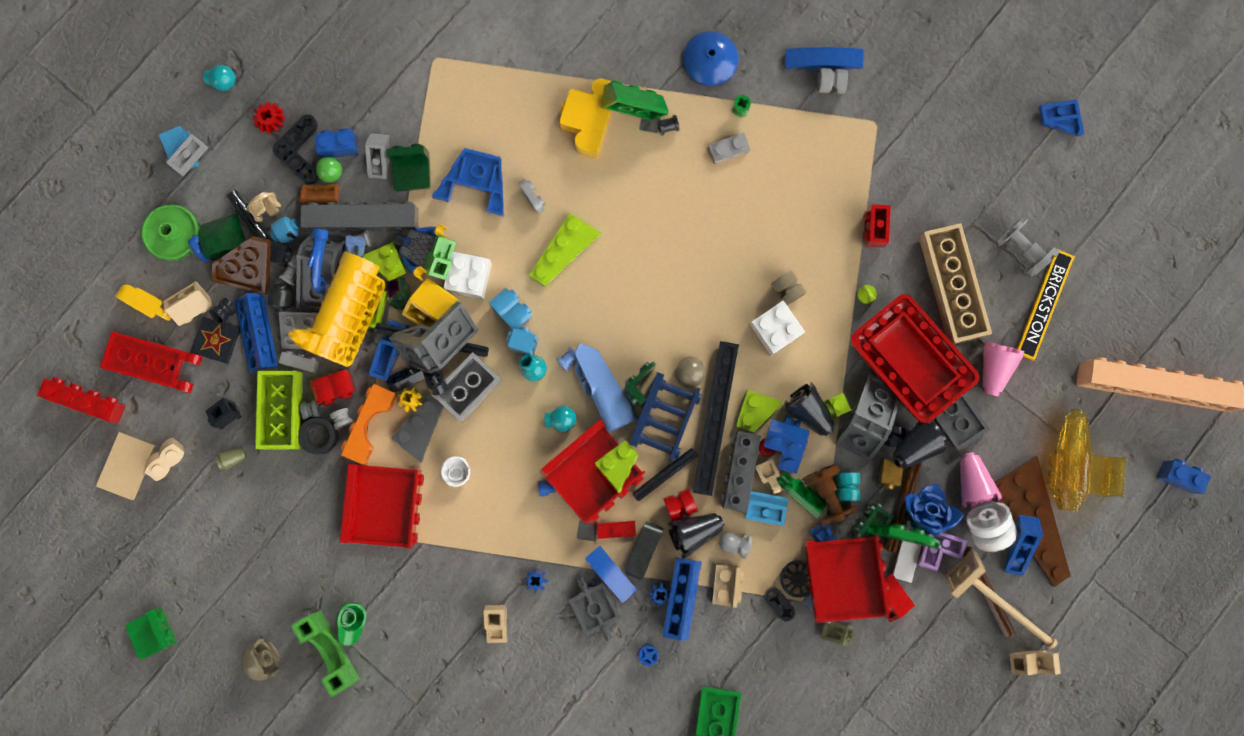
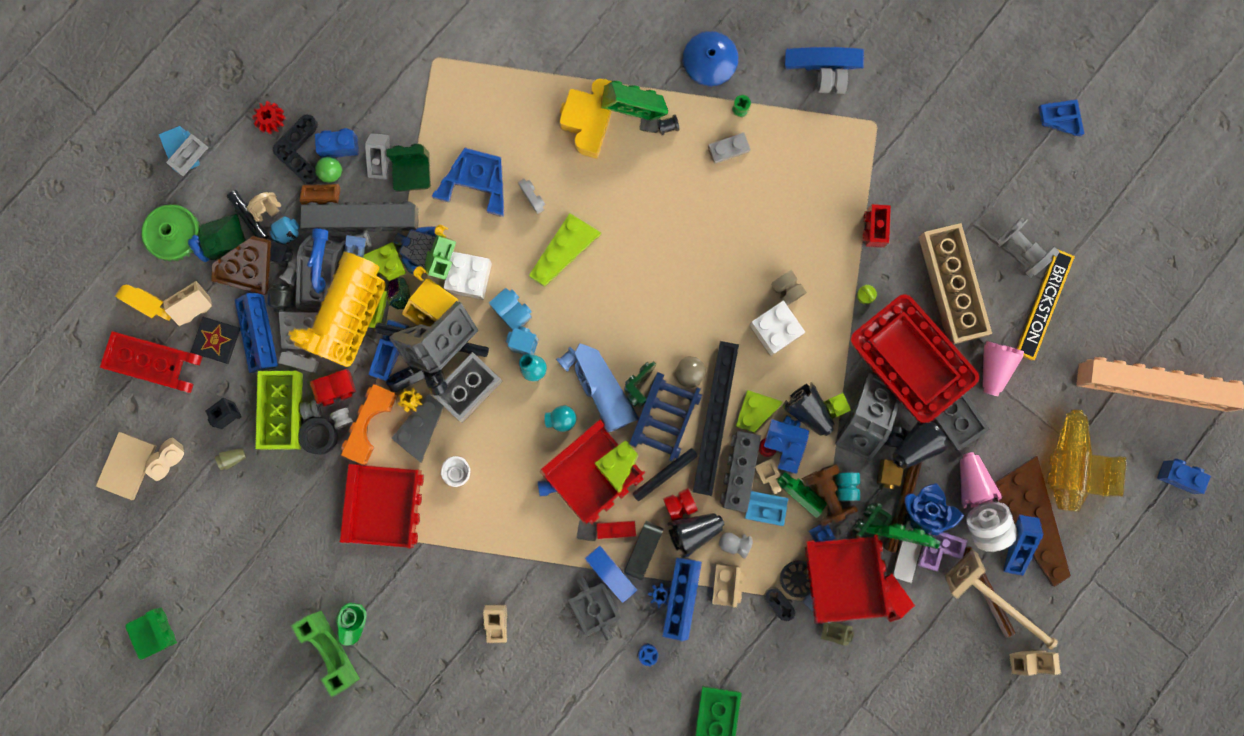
(80, 400): red brick -> none
(220, 77): teal piece -> none
(223, 311): black wheel -> none
(260, 660): dark tan cylinder -> none
(530, 579): blue gear -> none

